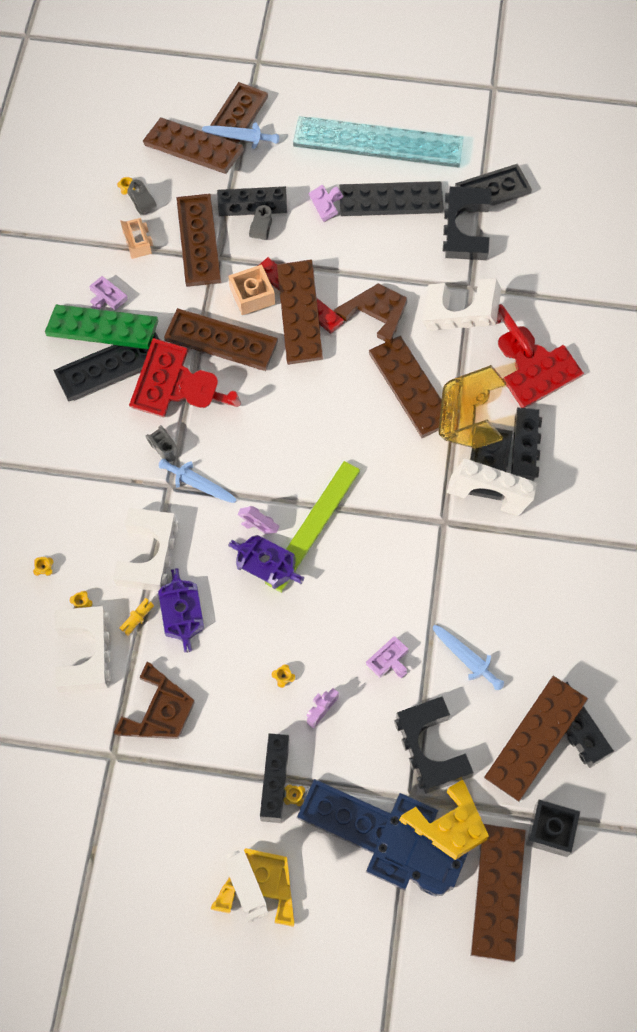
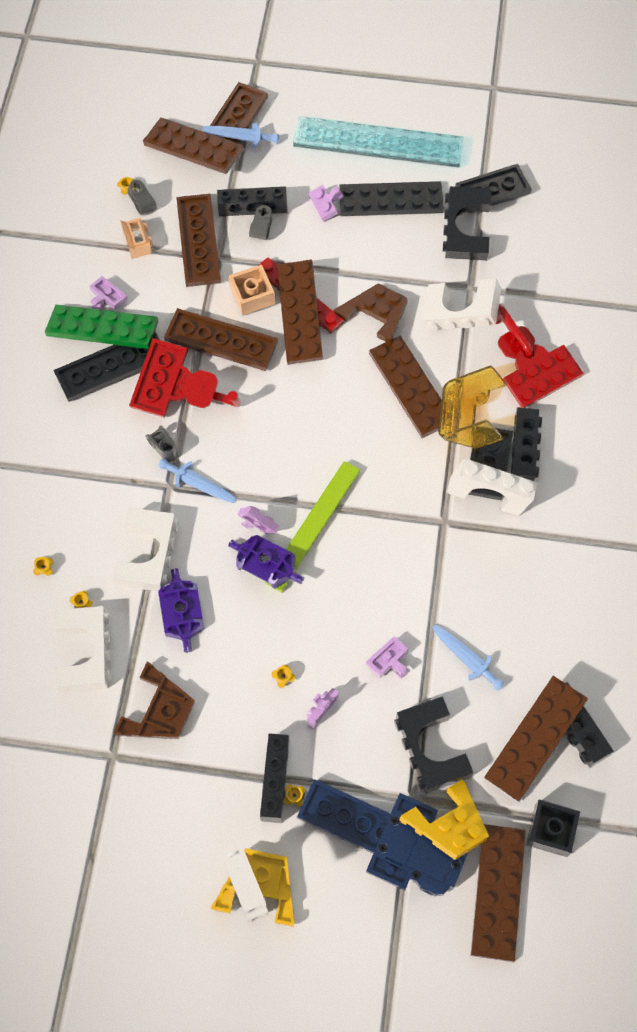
(136, 616): yellow pin -> none

